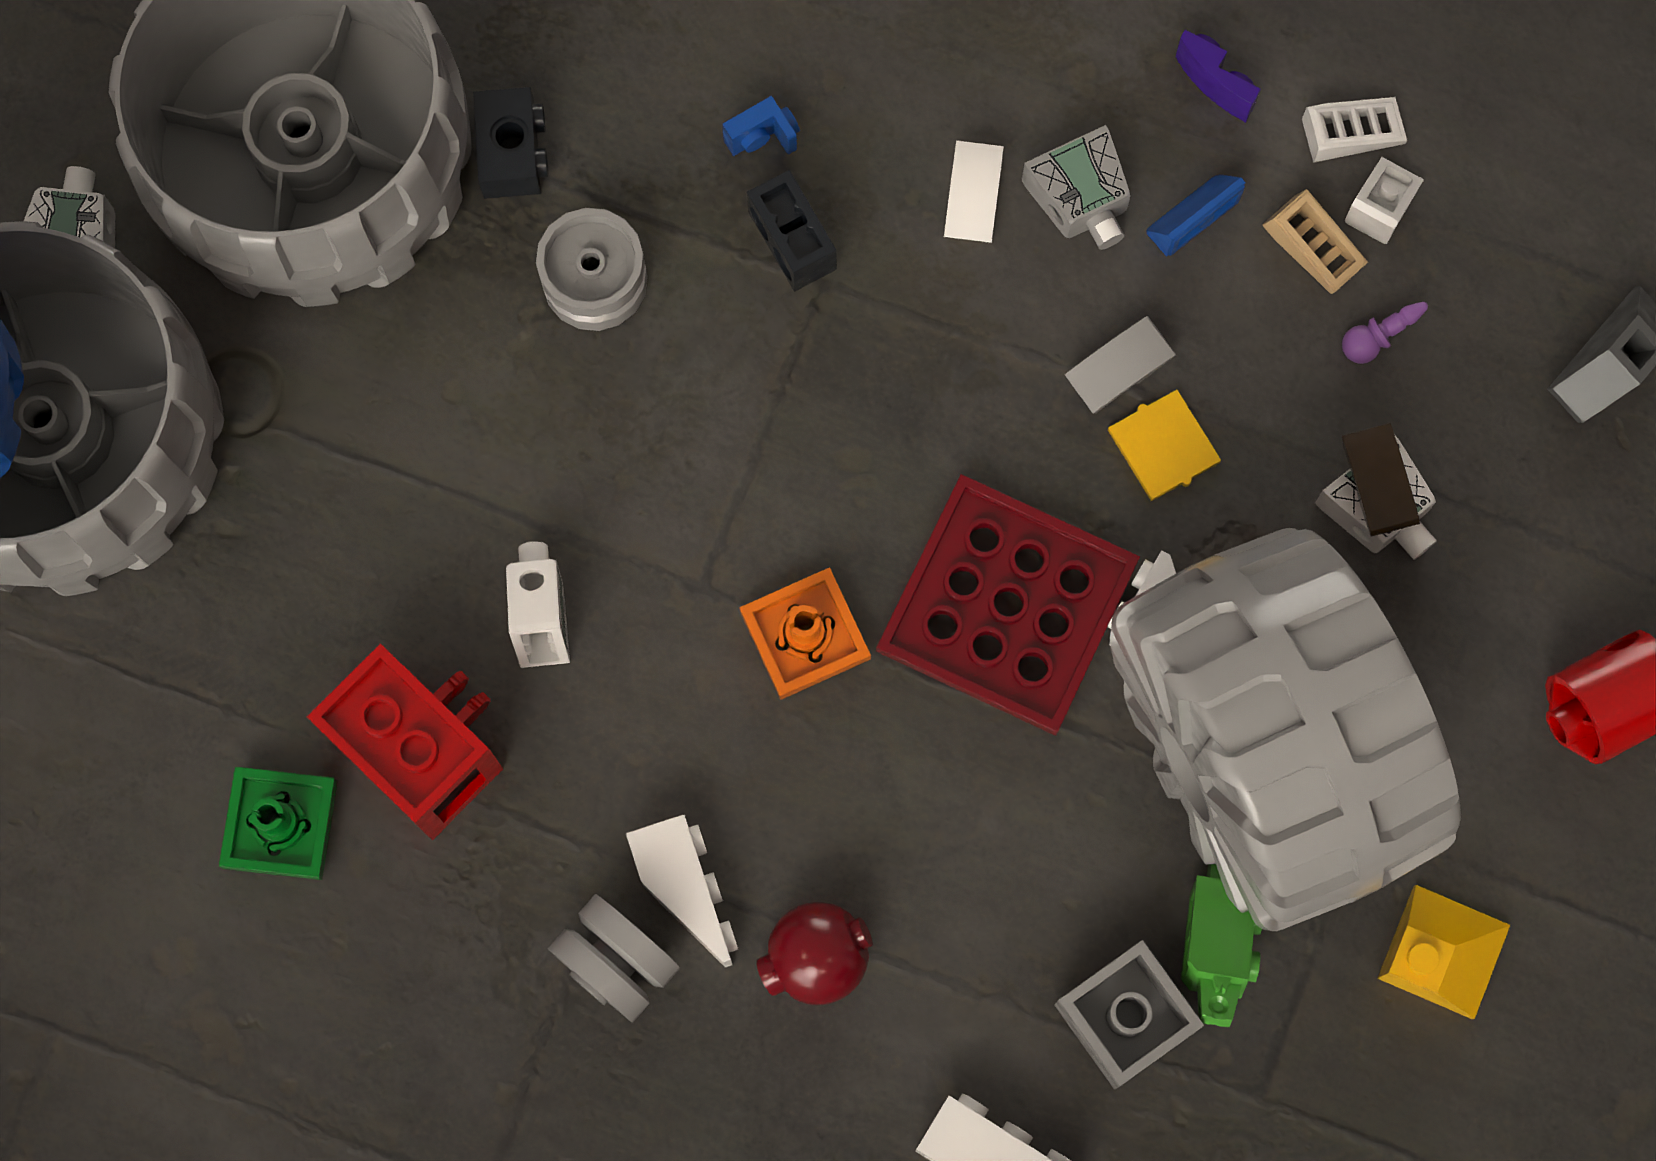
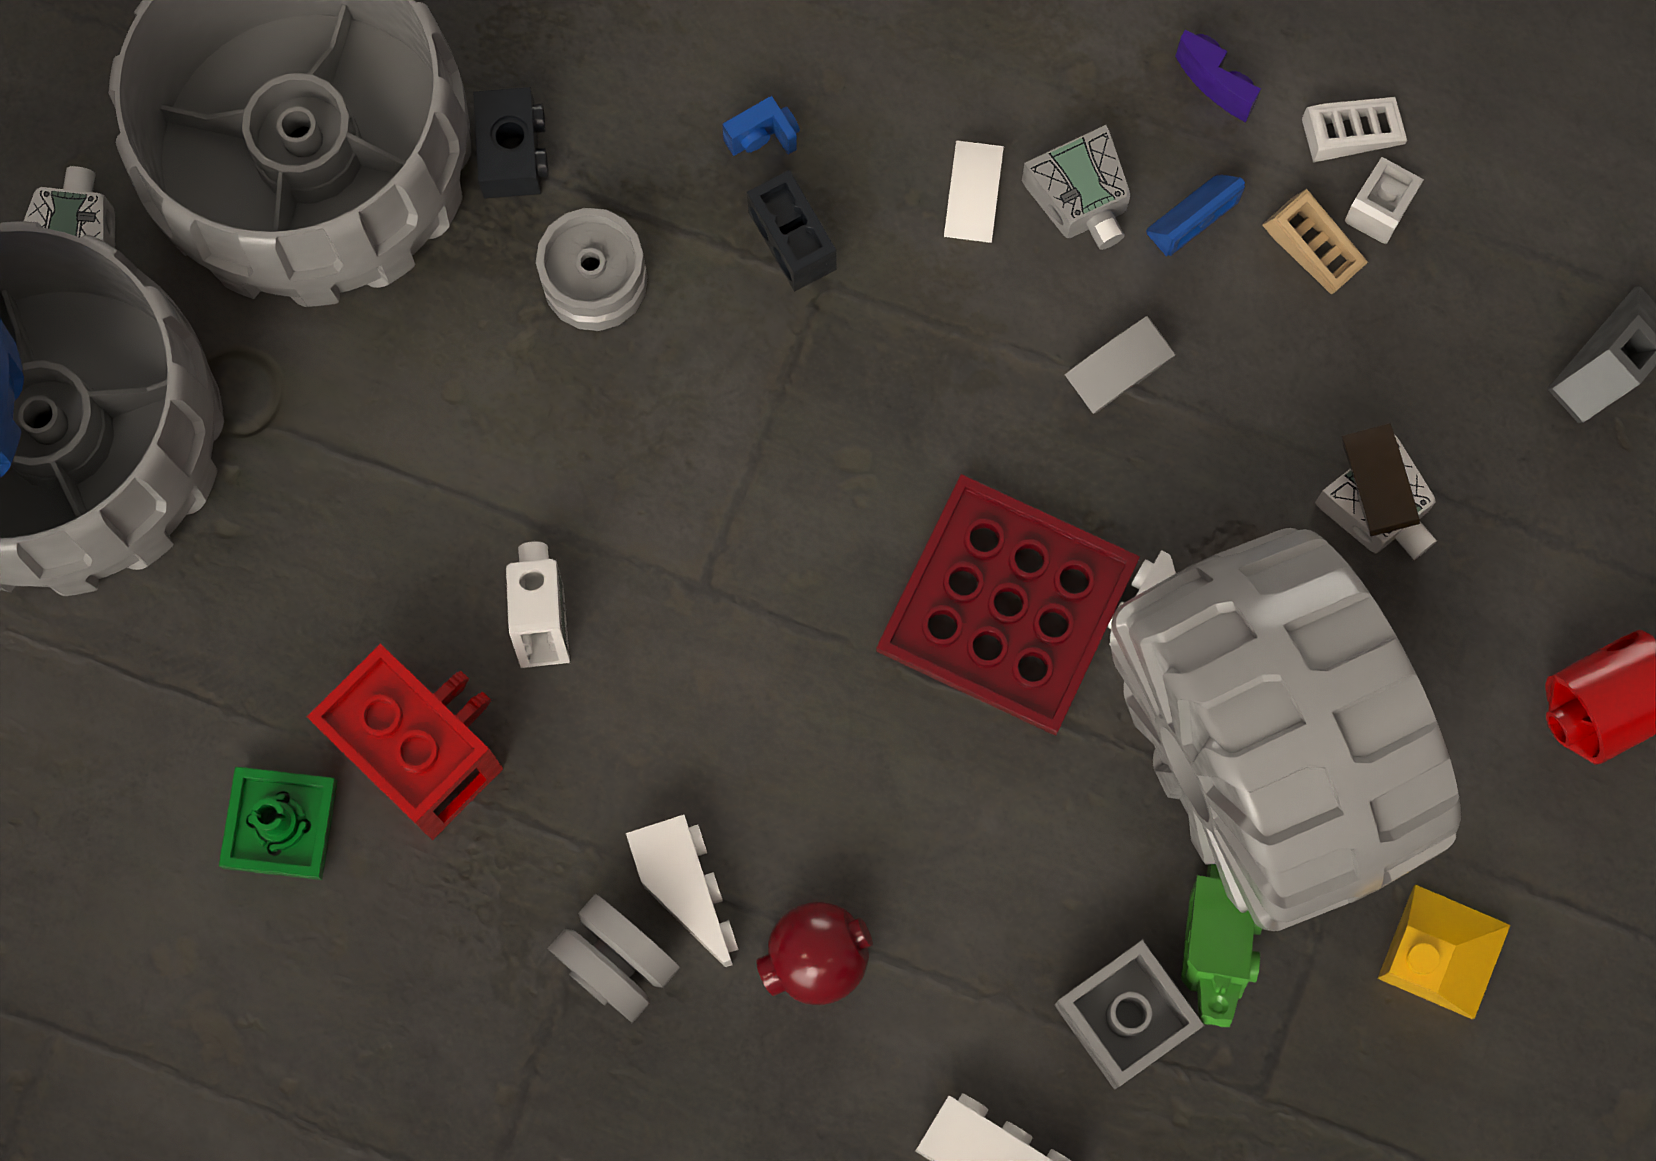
(803, 628): orange plate -> none
(1164, 445): yellow piece -> none
(1364, 342): medium lavender bar -> none

